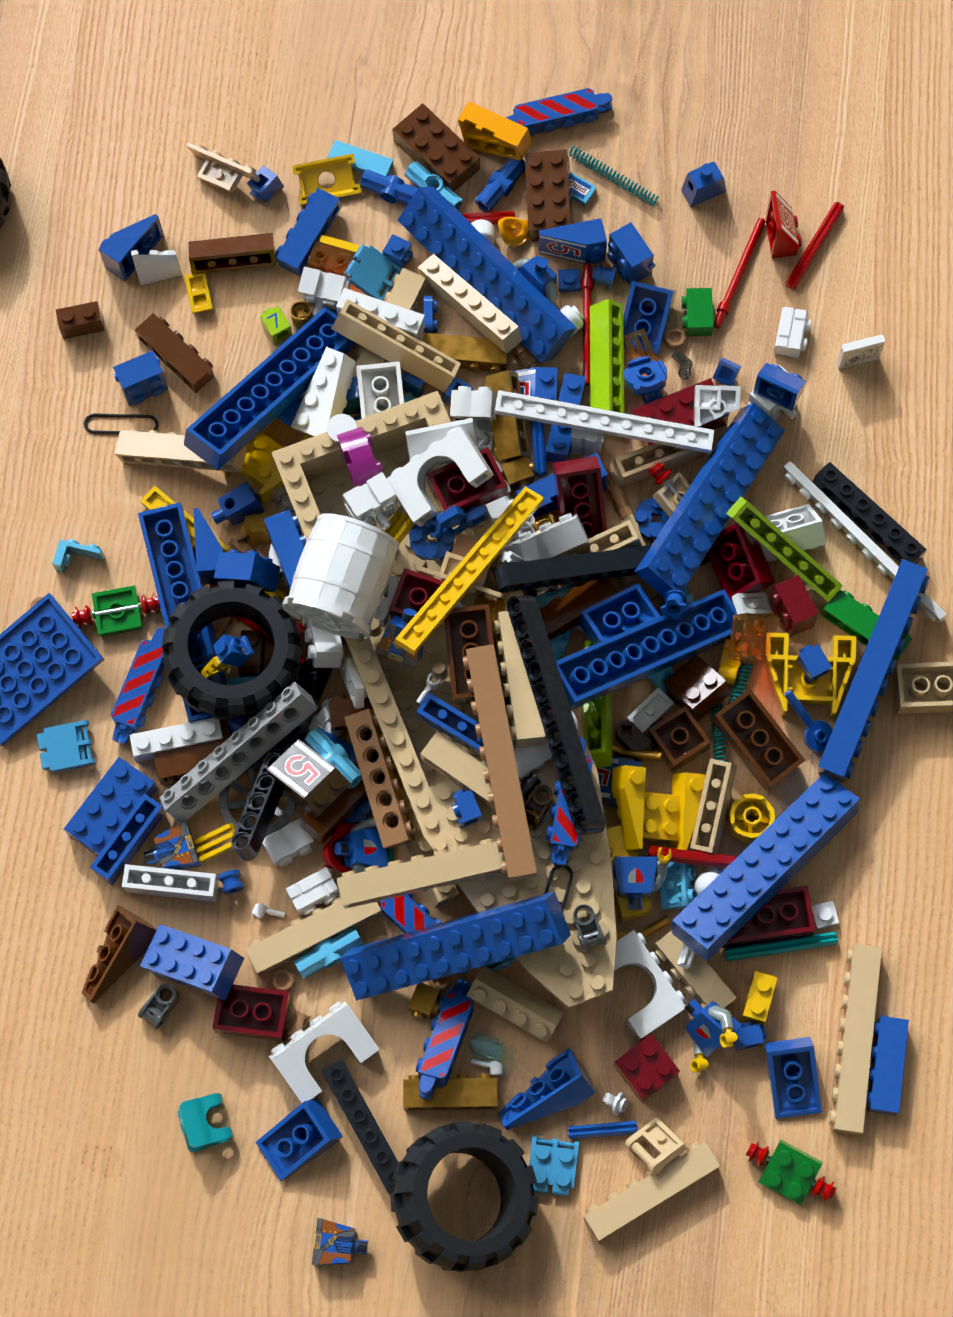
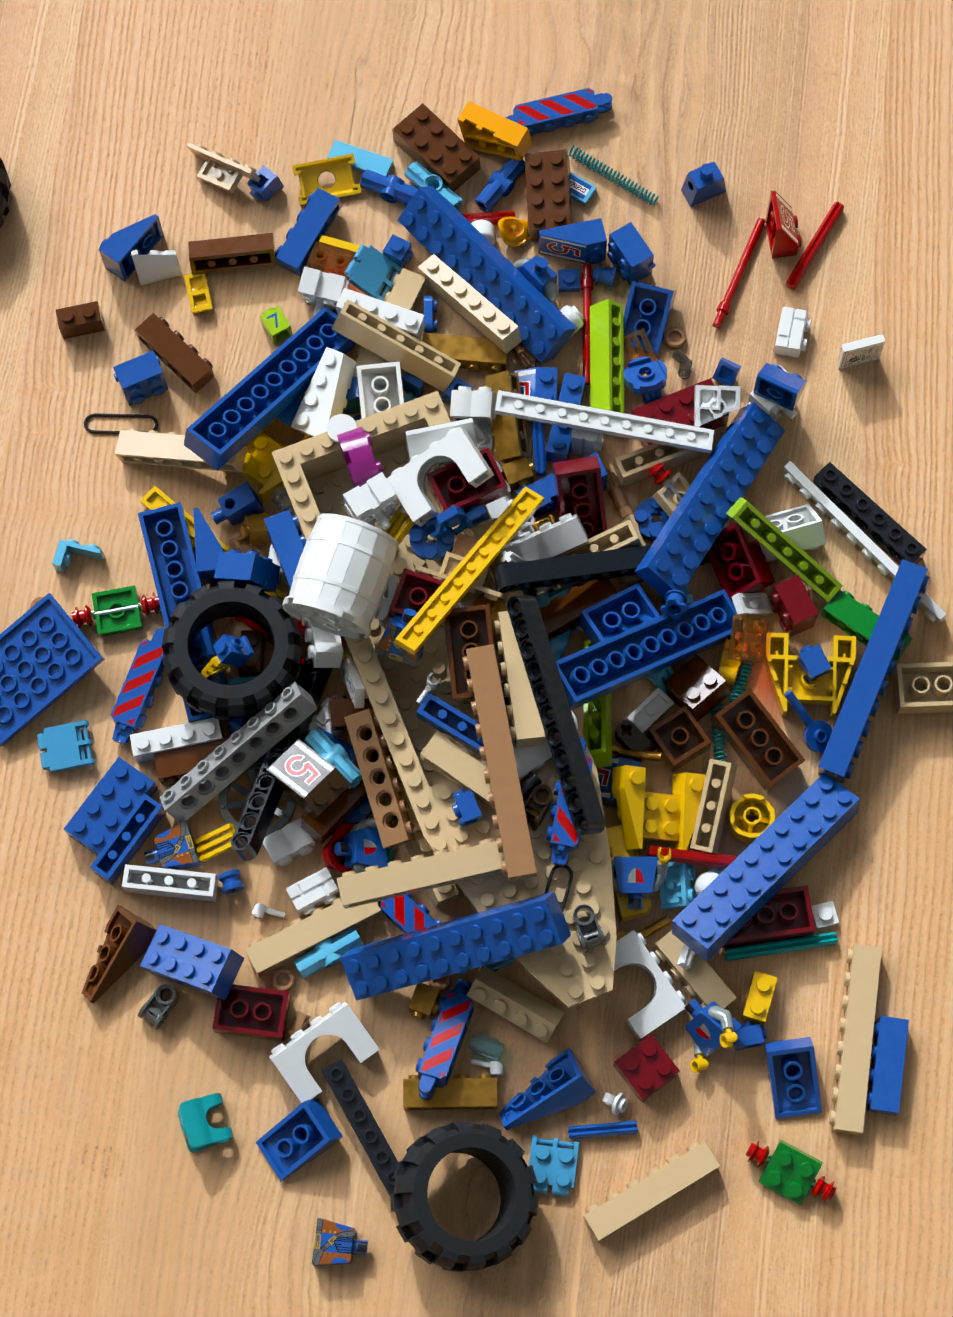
(298, 310): pearl gold wheel -> none
(661, 1140): tan plate -> none
(698, 312): green brick -> none

